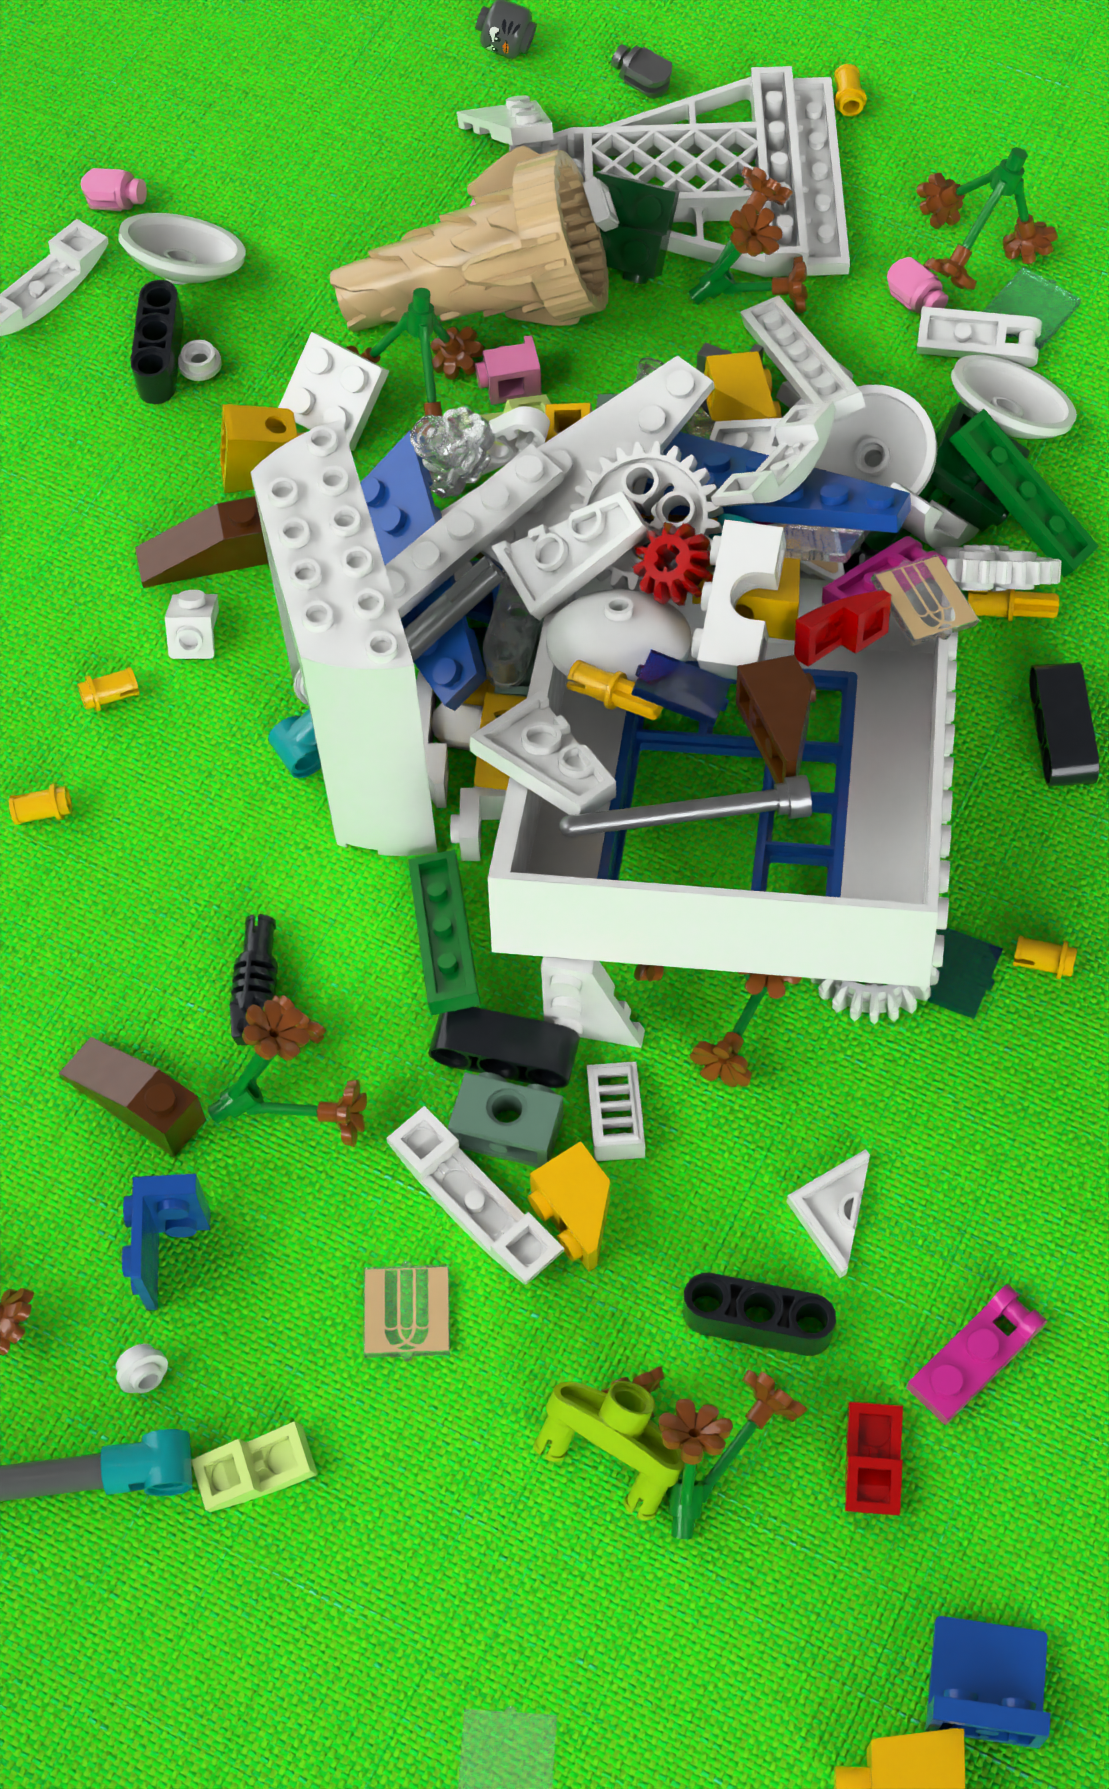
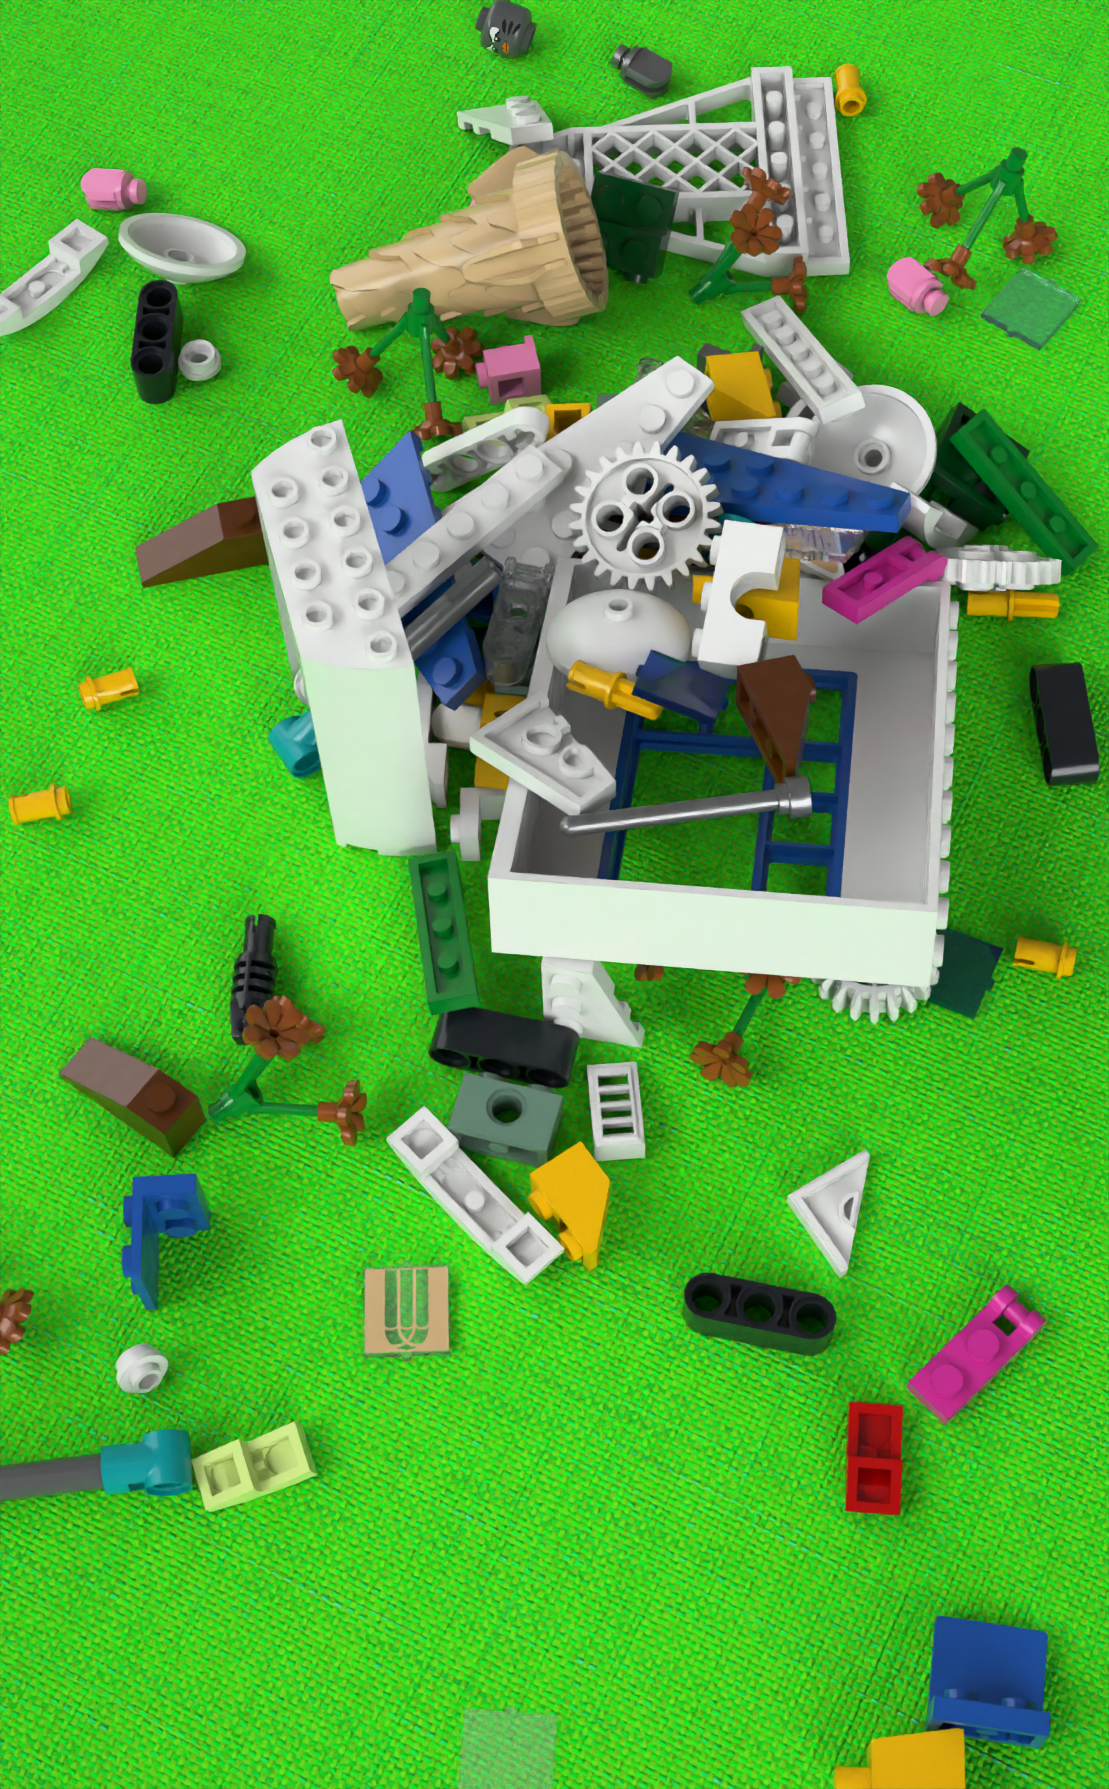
(191, 625): white bracket -> none
(248, 438): yellow torso -> none
(333, 386): white plate -> none
(453, 448): clear plant -> none
(566, 556): white wing -> none
(601, 204): white tile -> none
(618, 1425): lime connector -> none
(658, 572): red gear -> none
(702, 1432): dark orange plant -> none
(801, 442): white slope -> none
(845, 622): red slope -> none
(925, 600): piece -> none
(978, 333): white plate -> none
(1014, 396): white dish -> none

